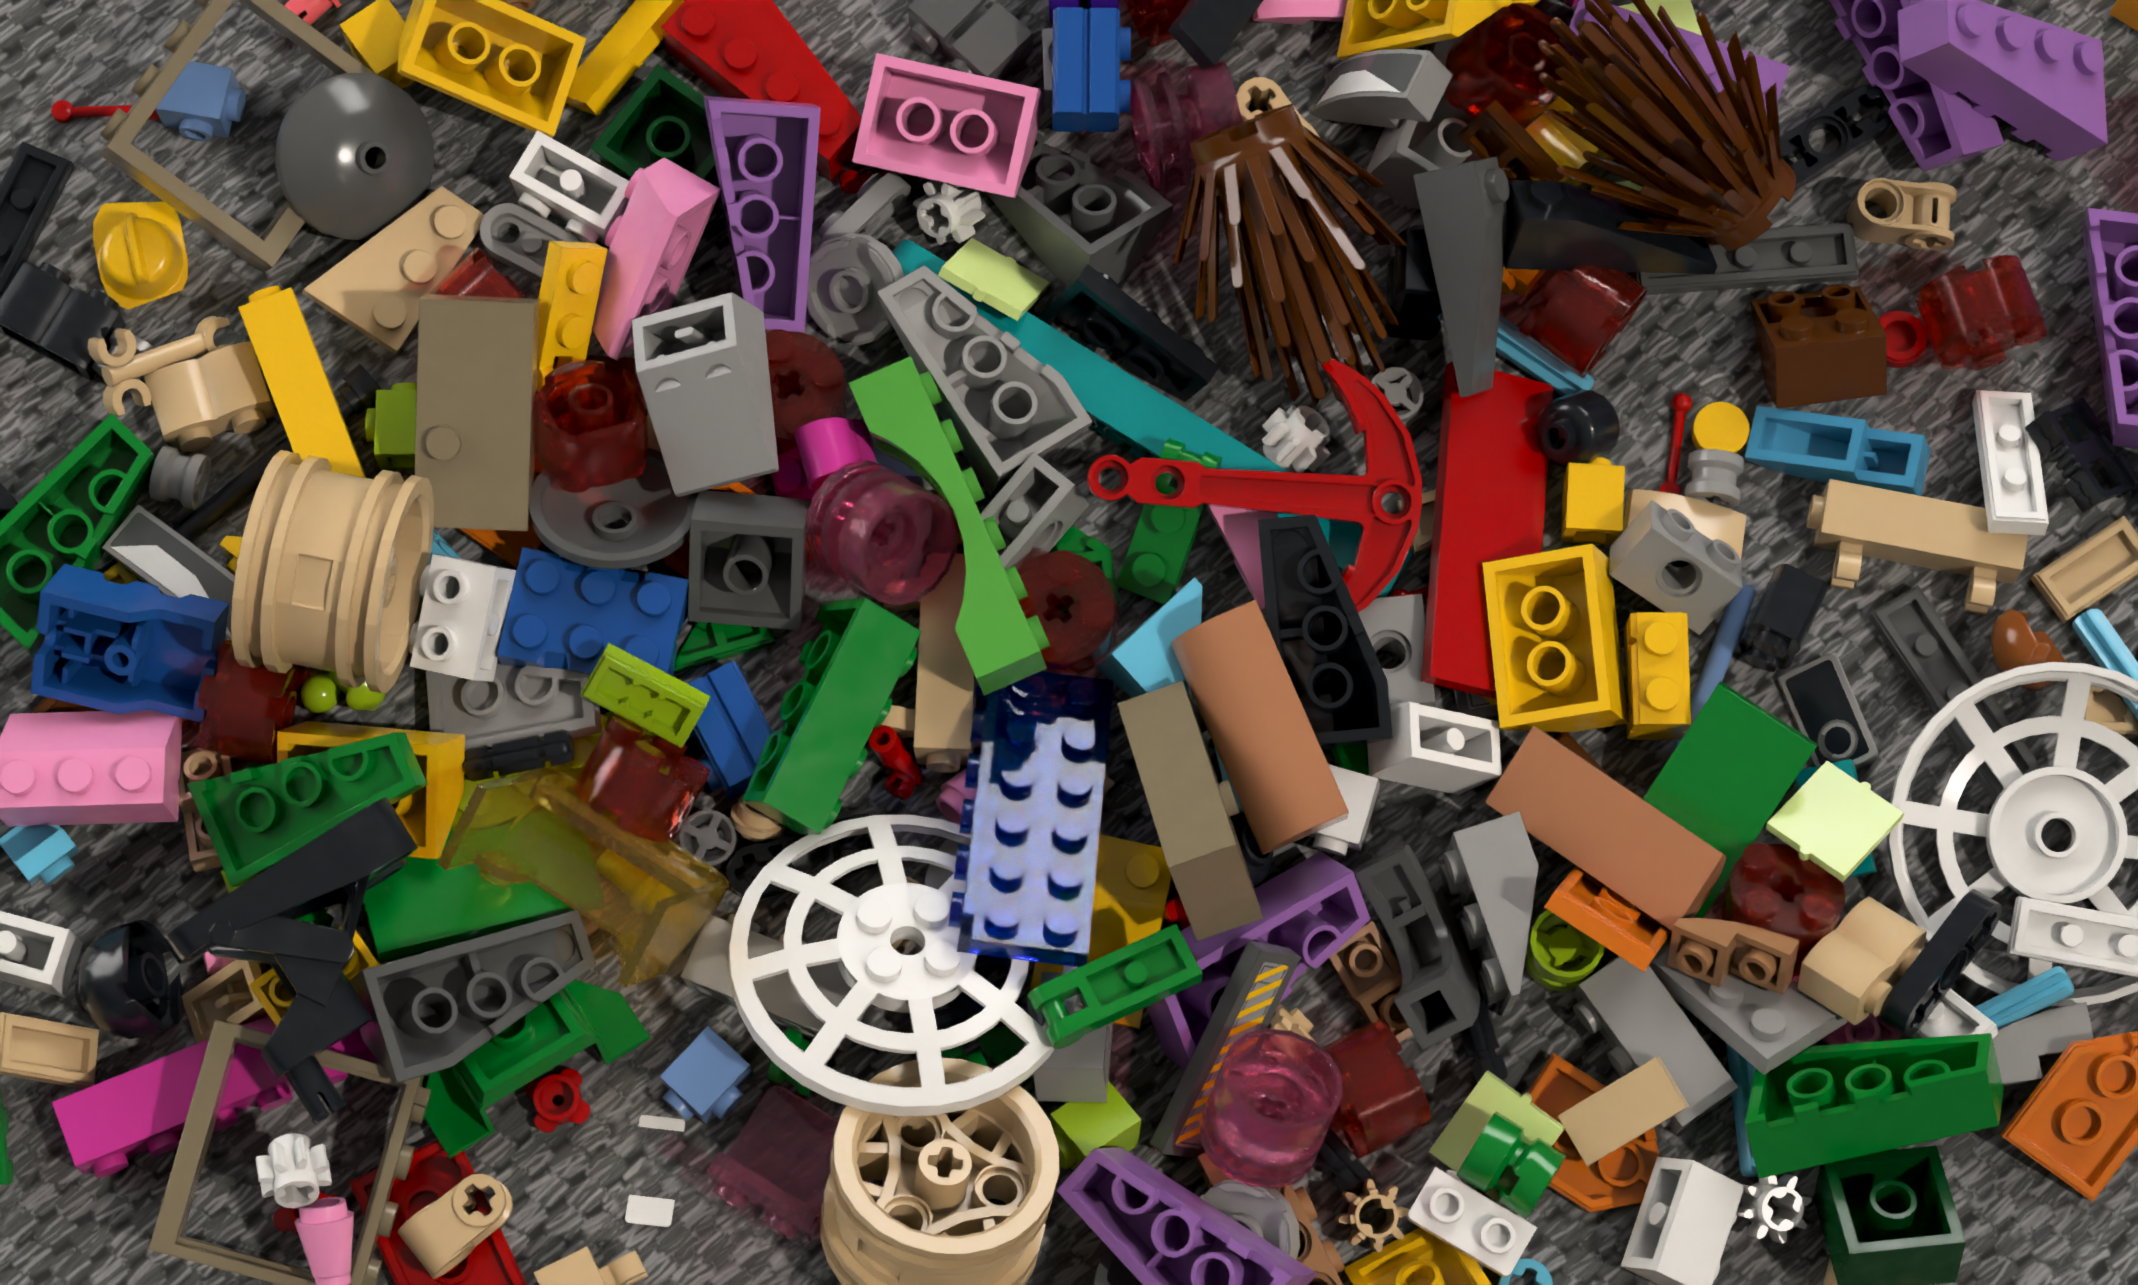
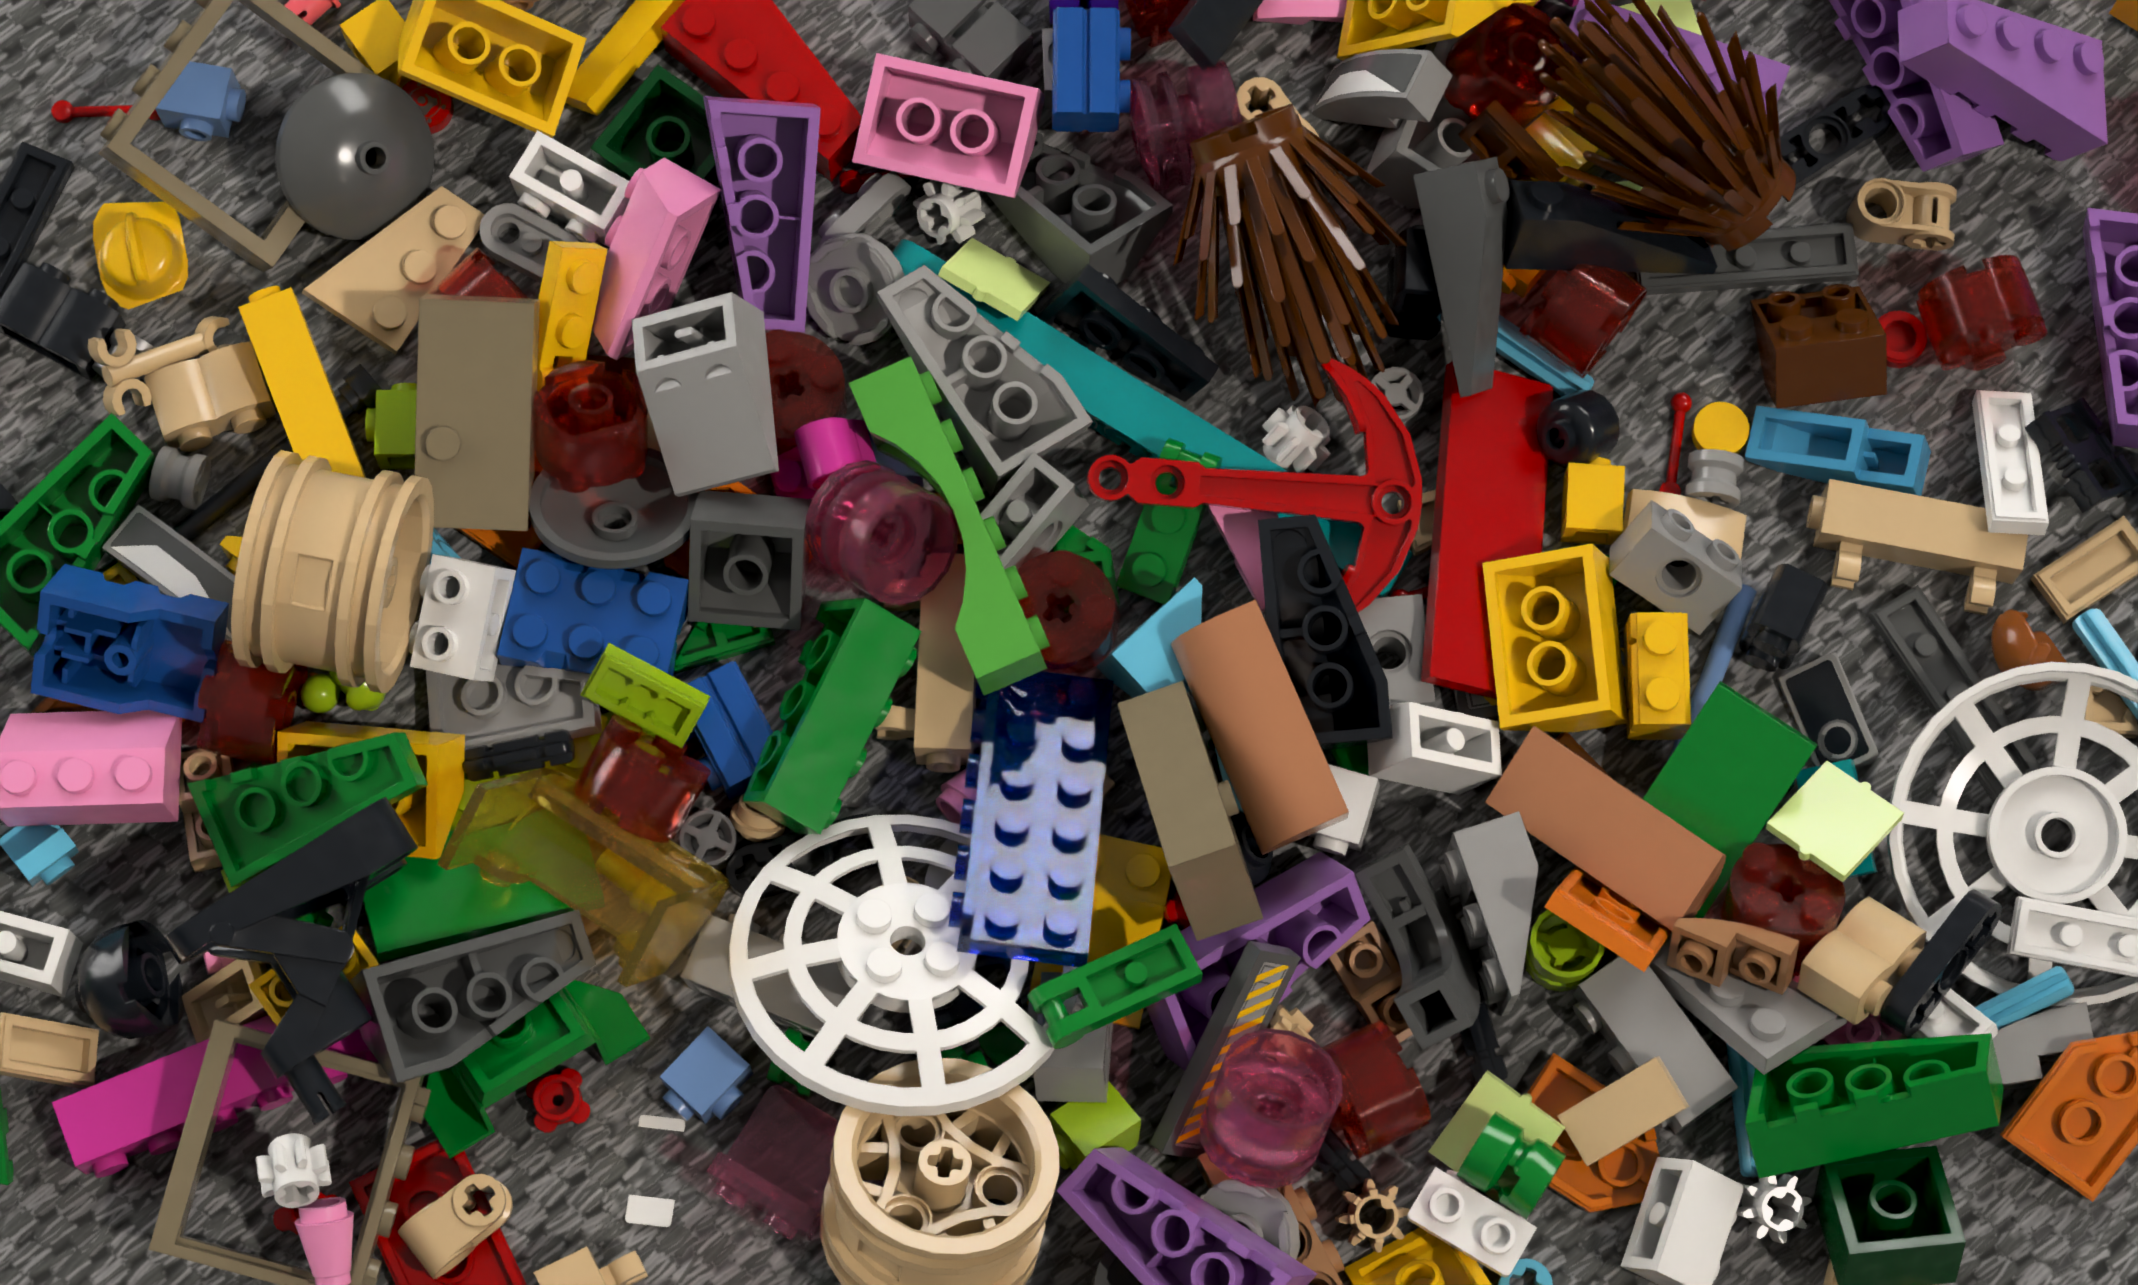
(435, 105): none -> red tile
(897, 760): red arm -> none

